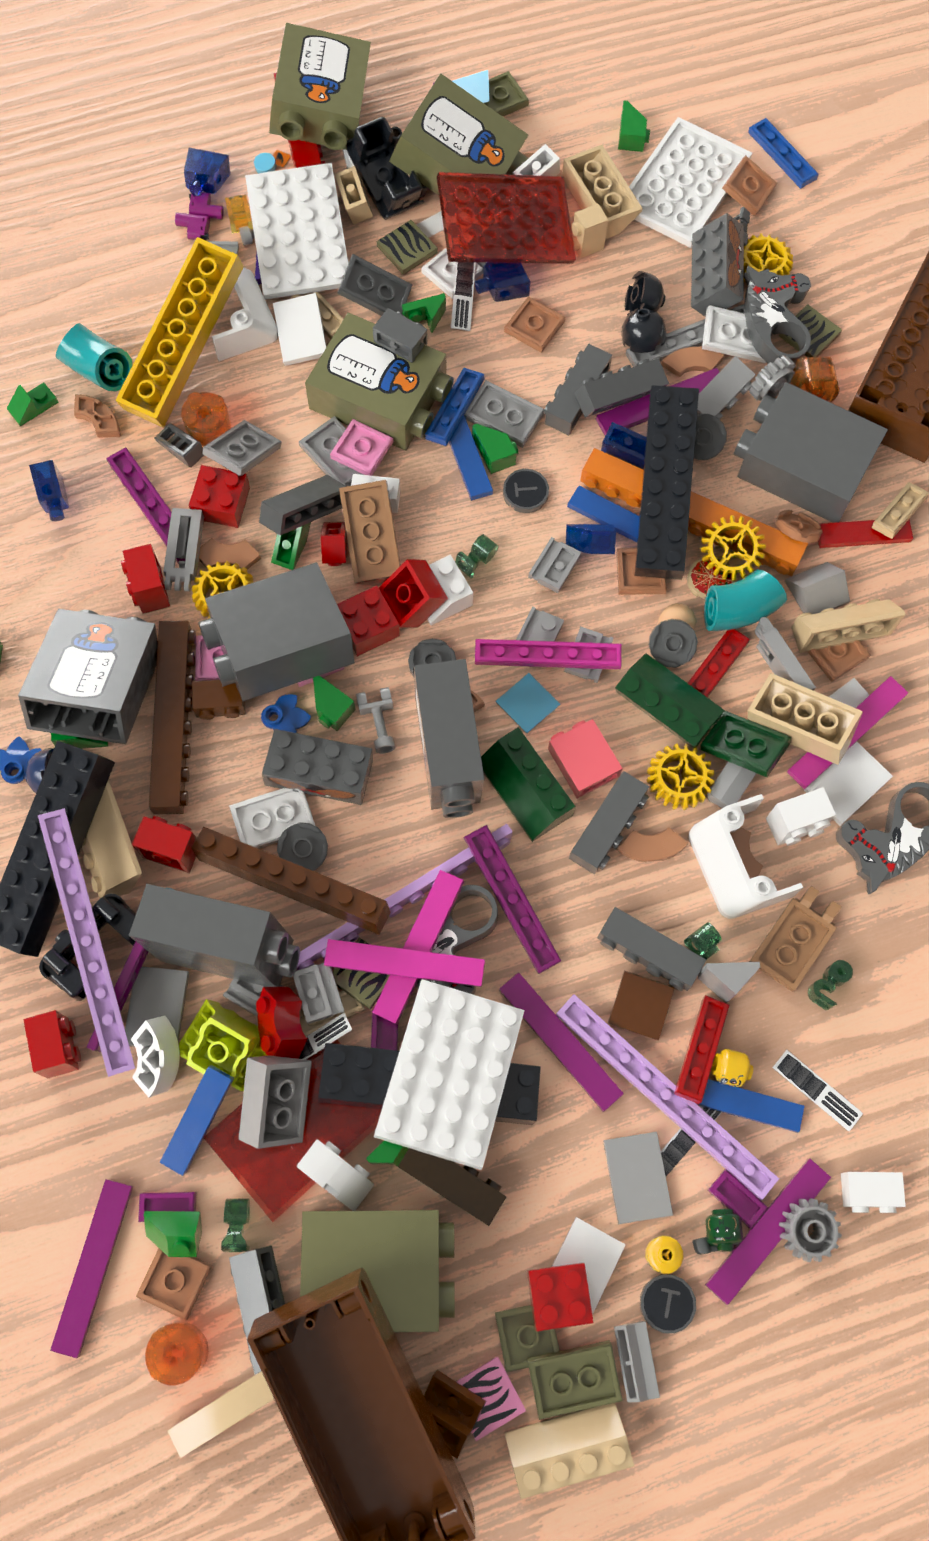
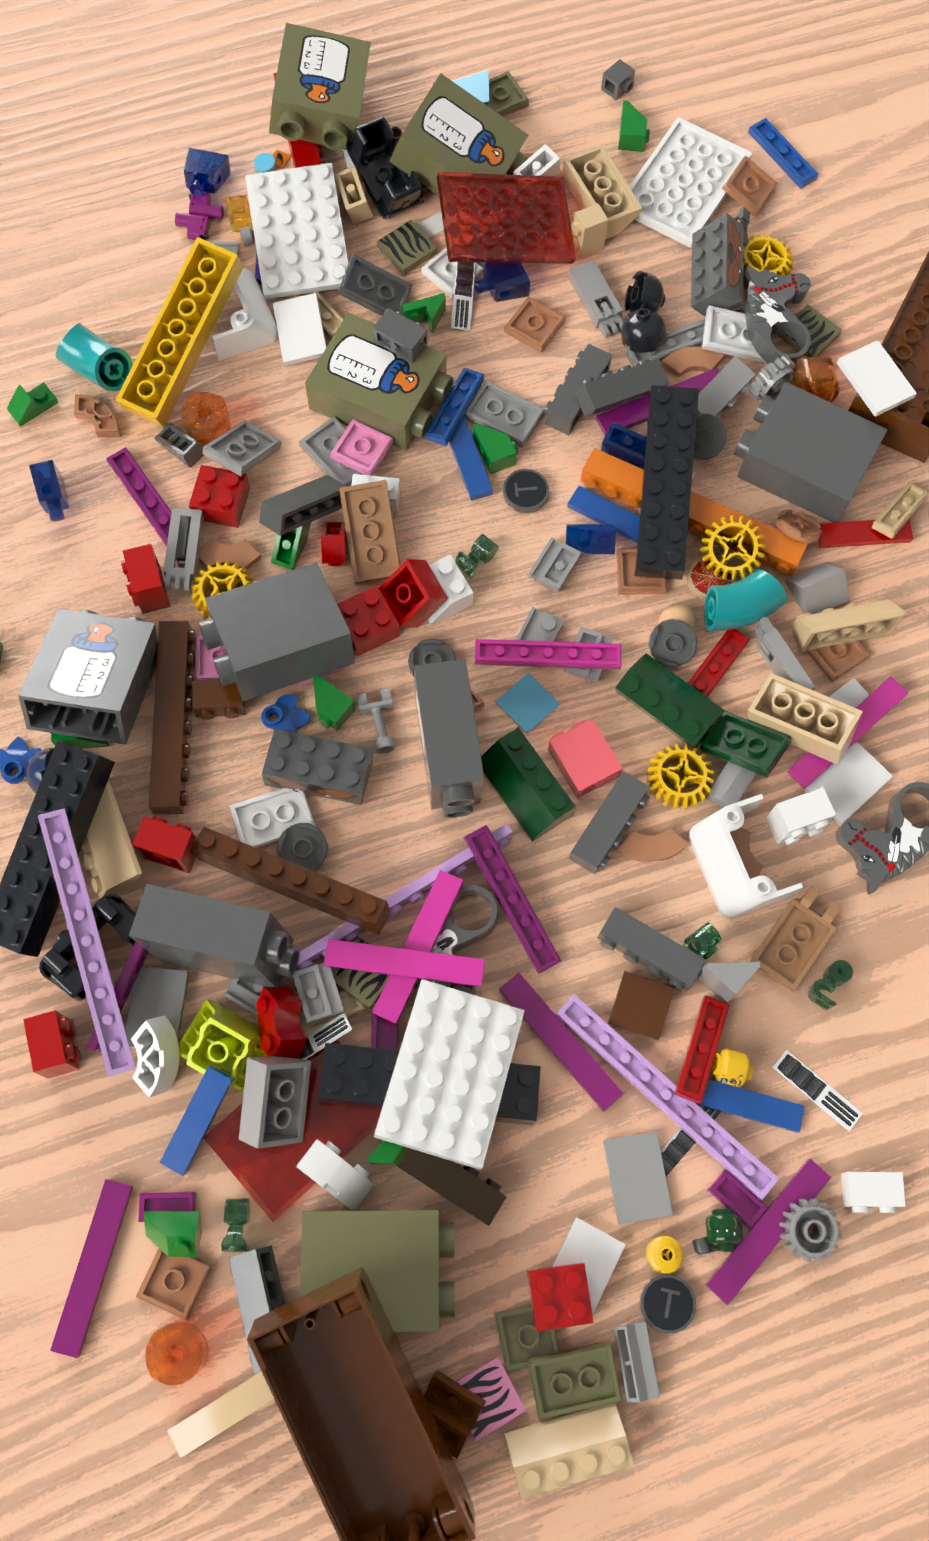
(592, 286): none -> light grey hinge
(618, 79): none -> dark grey brick
(876, 378): none -> white tile

